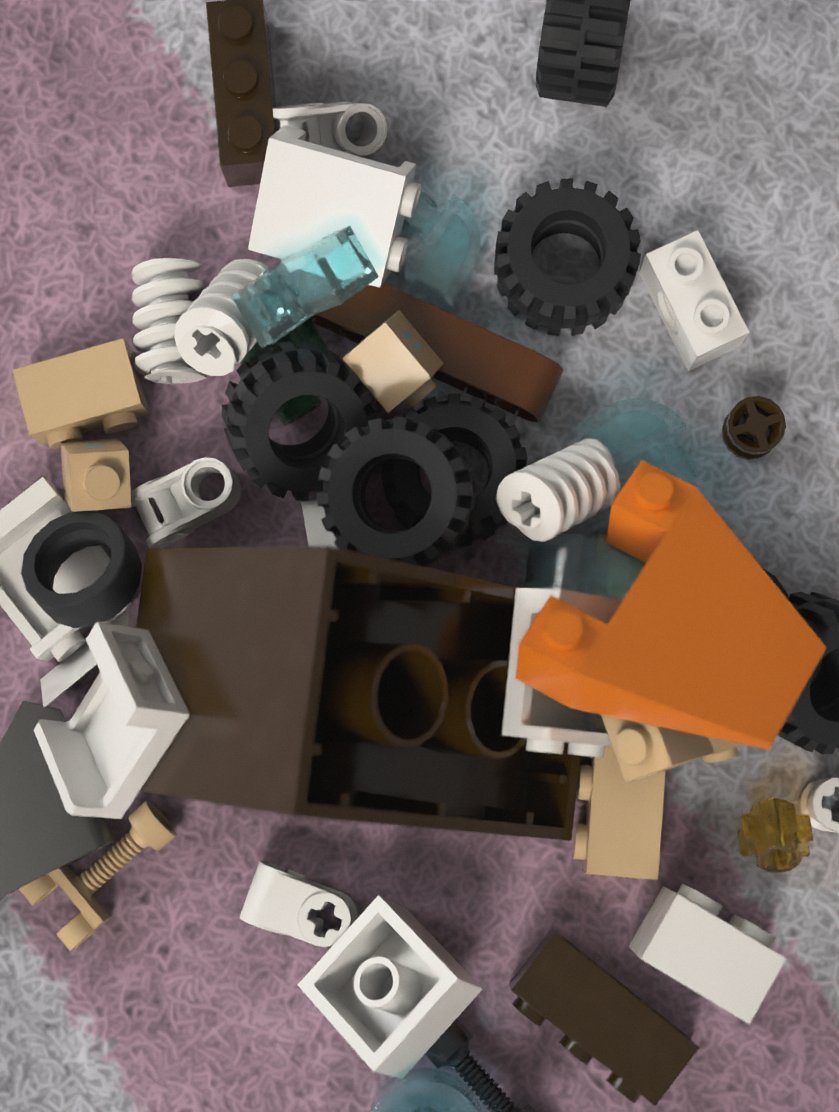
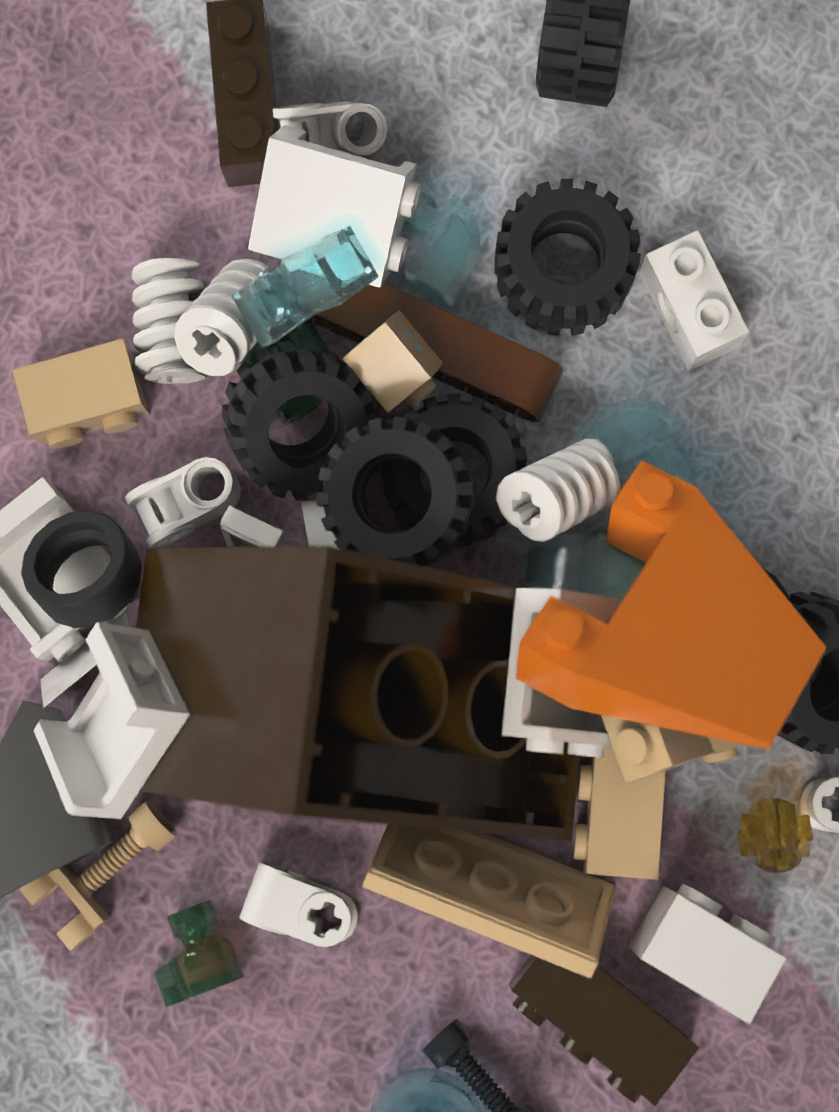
(96, 474): tan brick -> none
(205, 957): none -> clear green piece
(247, 531): none -> white tile
(389, 988): white brick -> none
(496, 892): none -> tan tile
(764, 423): dark brown wheel -> none

